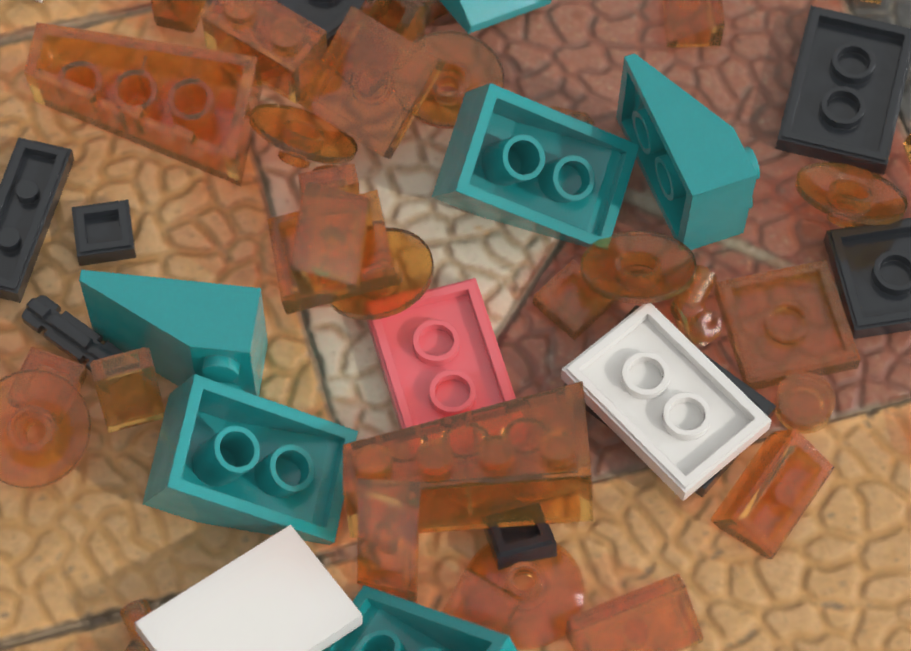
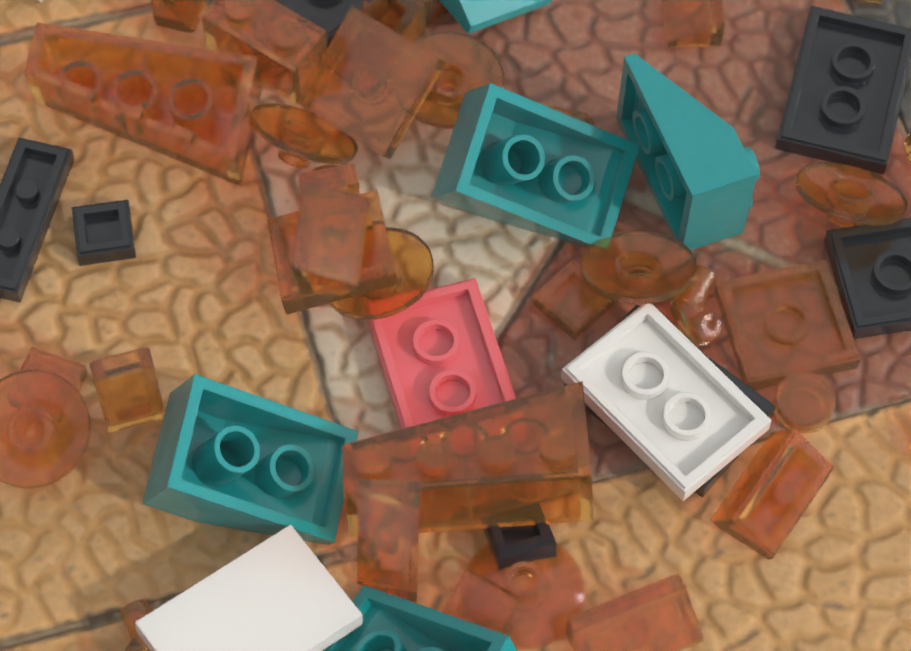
(66, 331): black axle -> none
(184, 323): teal slope -> none

